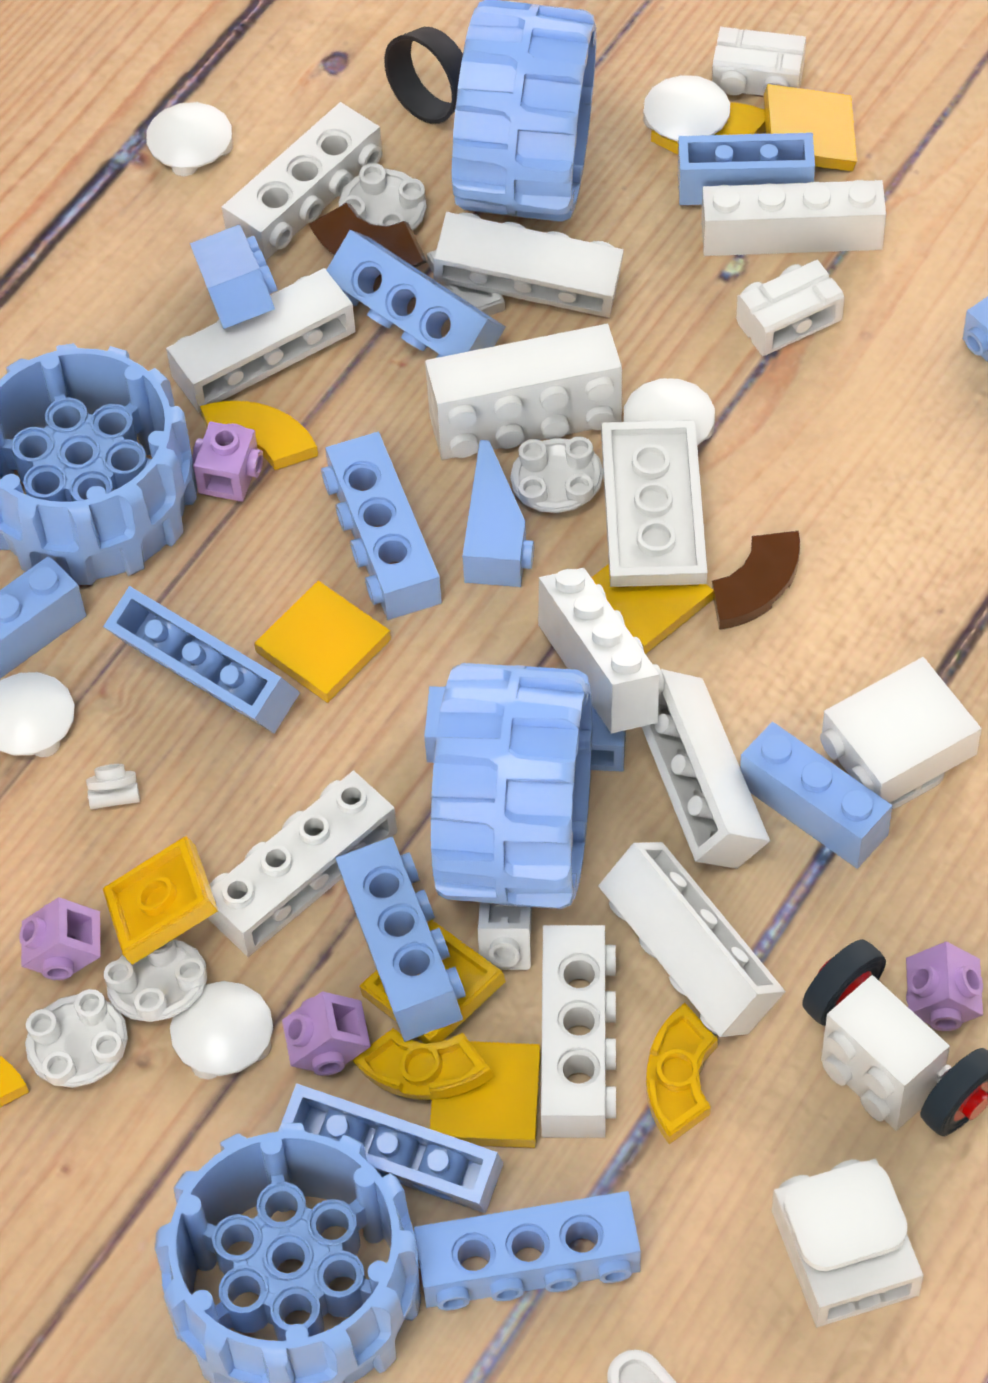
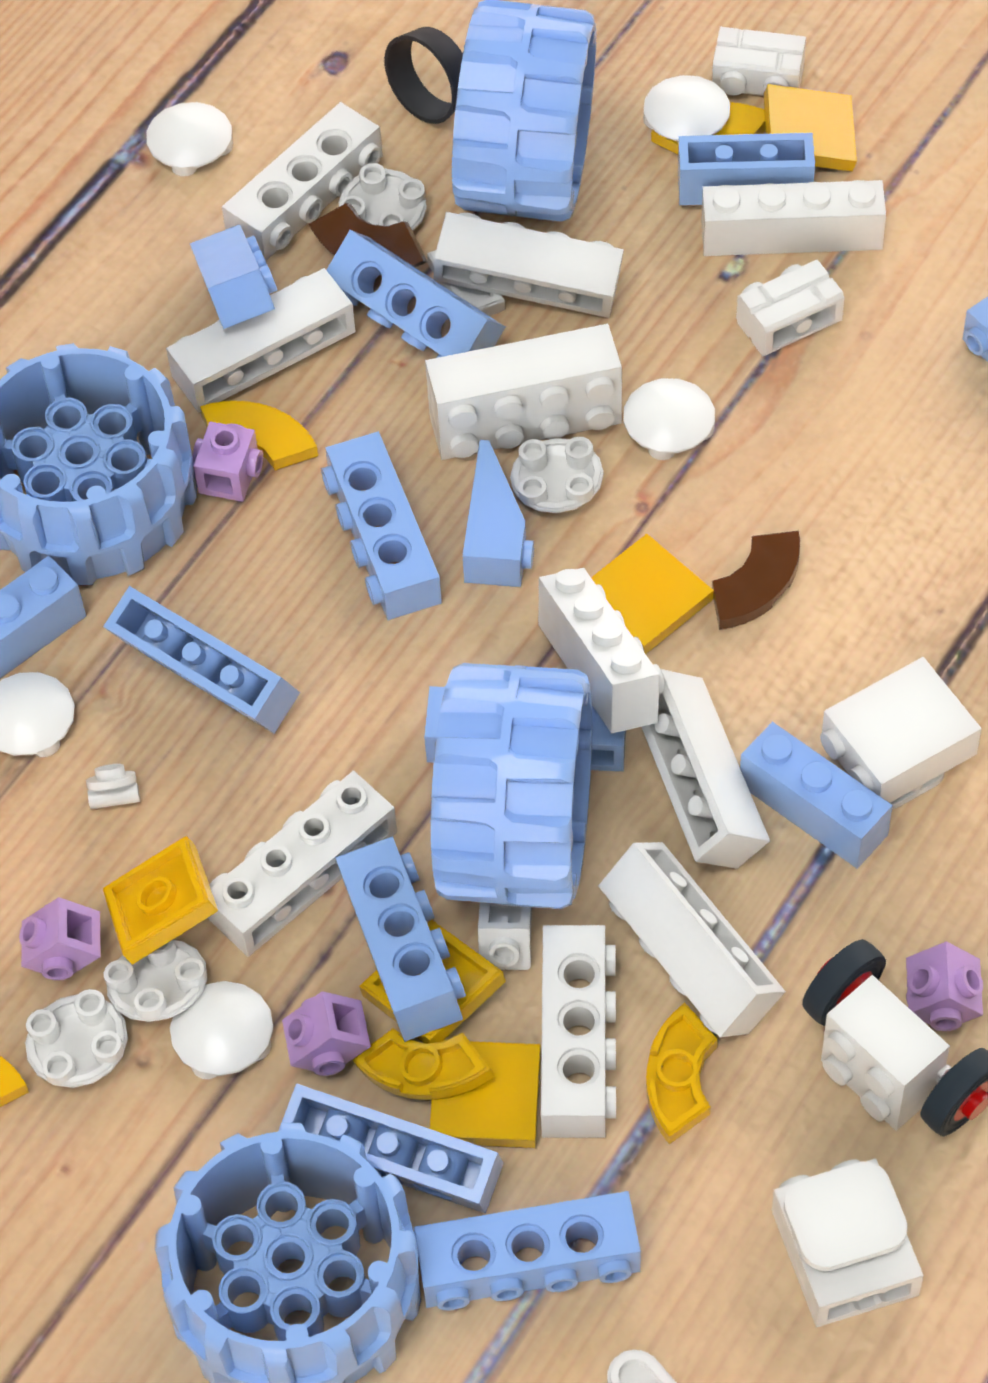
(322, 641): yellow tile -> none
(653, 503): white plate -> none

